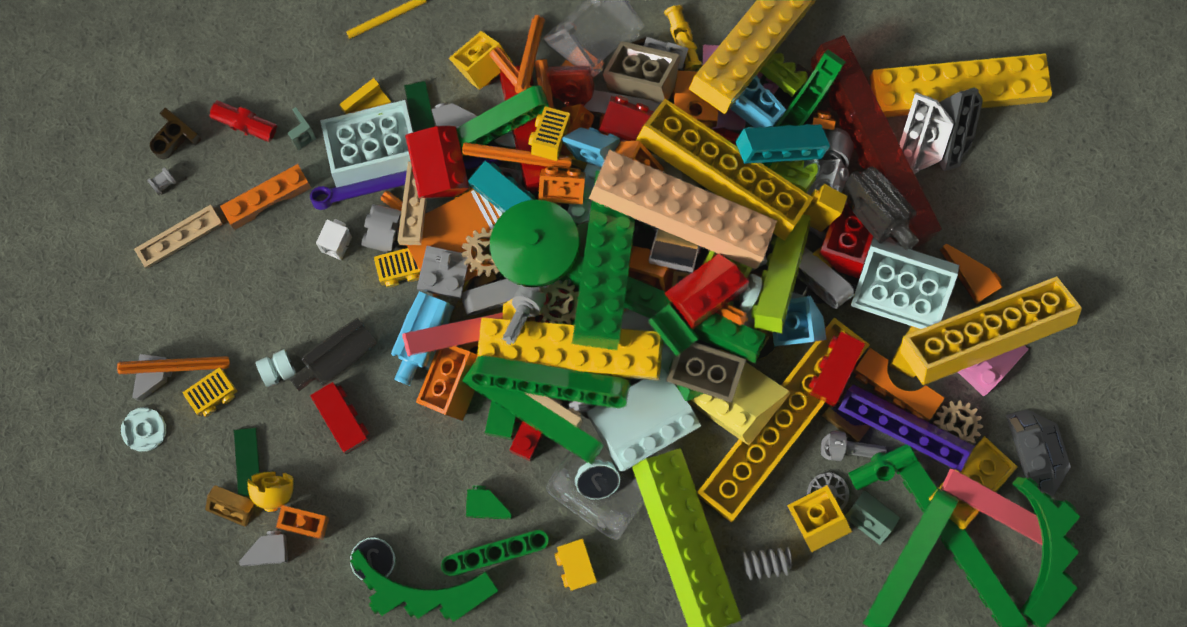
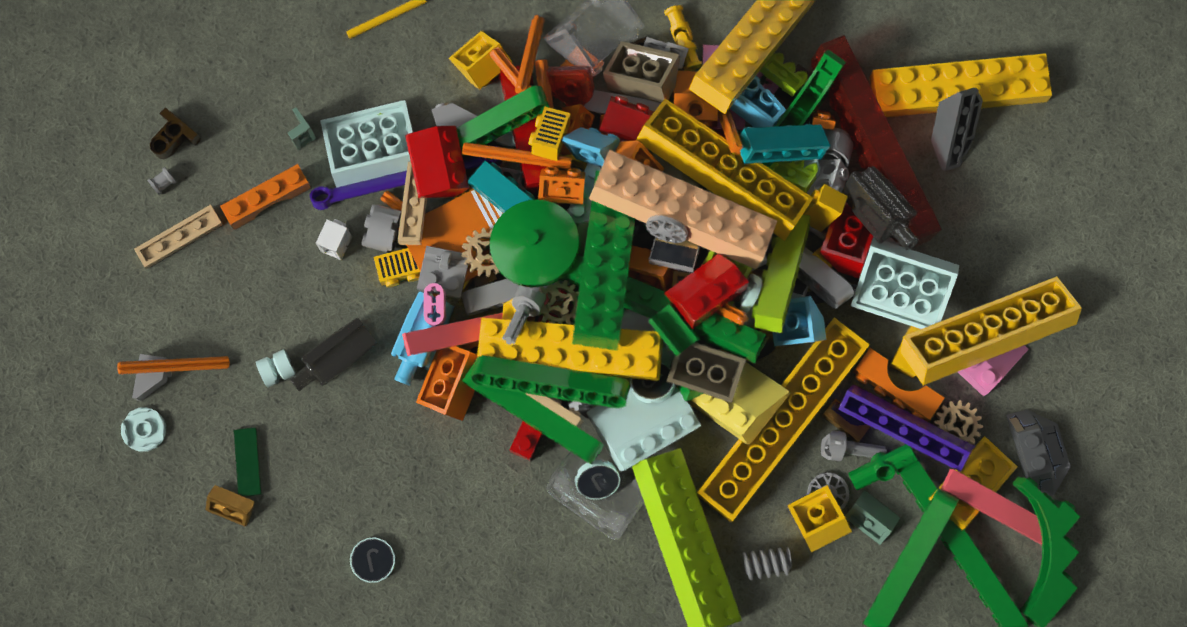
(210, 392): yellow brick -> none
(243, 120): red piece -> none
(267, 550): light grey slope -> none
(270, 490): yellow cylinder -> none
(302, 522): orange brick -> none
(340, 417): red brick -> none
(365, 98): yellow panel -> none
(419, 106): dark green tile -> none
(429, 304): none -> bright pink beam
(454, 600): green arch -> none
(483, 552): green beam -> none
(484, 504): green slope -> none
(501, 423): green slope -> none
(575, 564): yellow brick -> none
(653, 390): none -> black tile
(667, 229): none -> light grey wheel
(730, 132): none -> orange axle
(836, 368): red brick -> none
(925, 133): white wedge -> none
(975, 277): orange slope -> none

